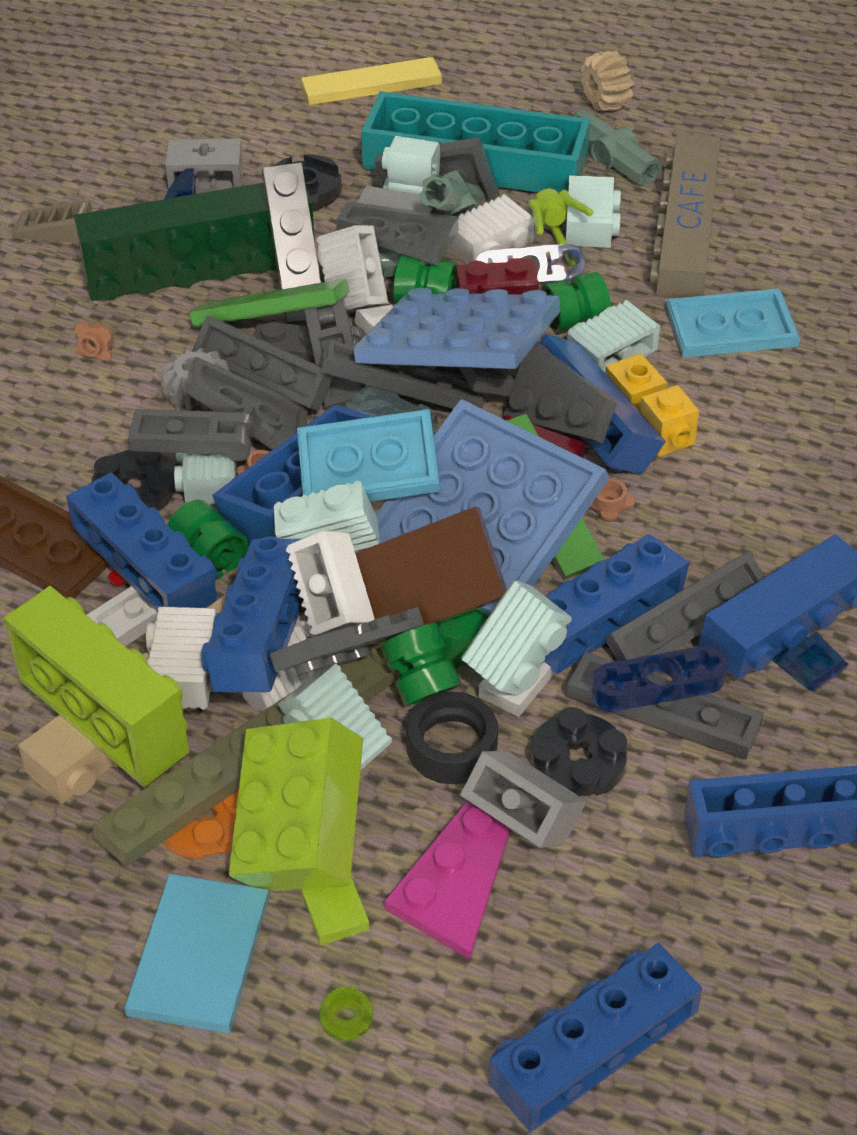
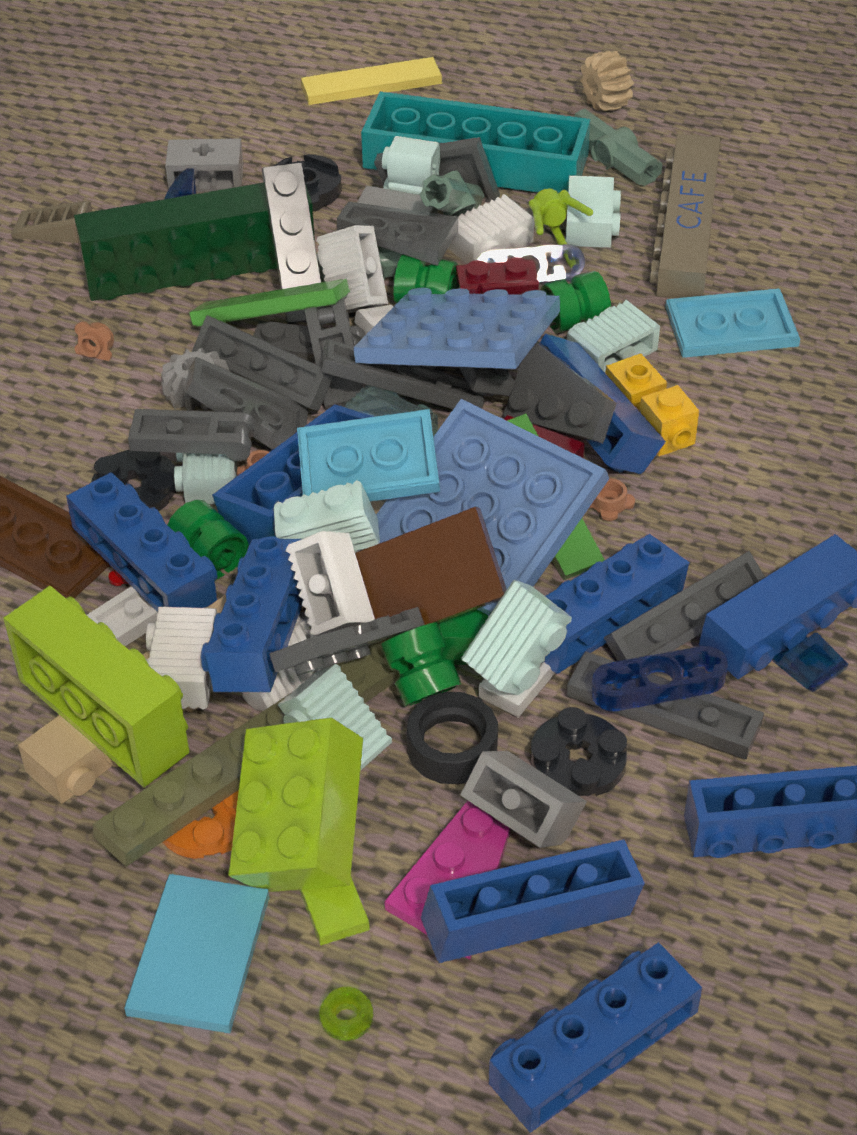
(531, 900): none -> blue brick

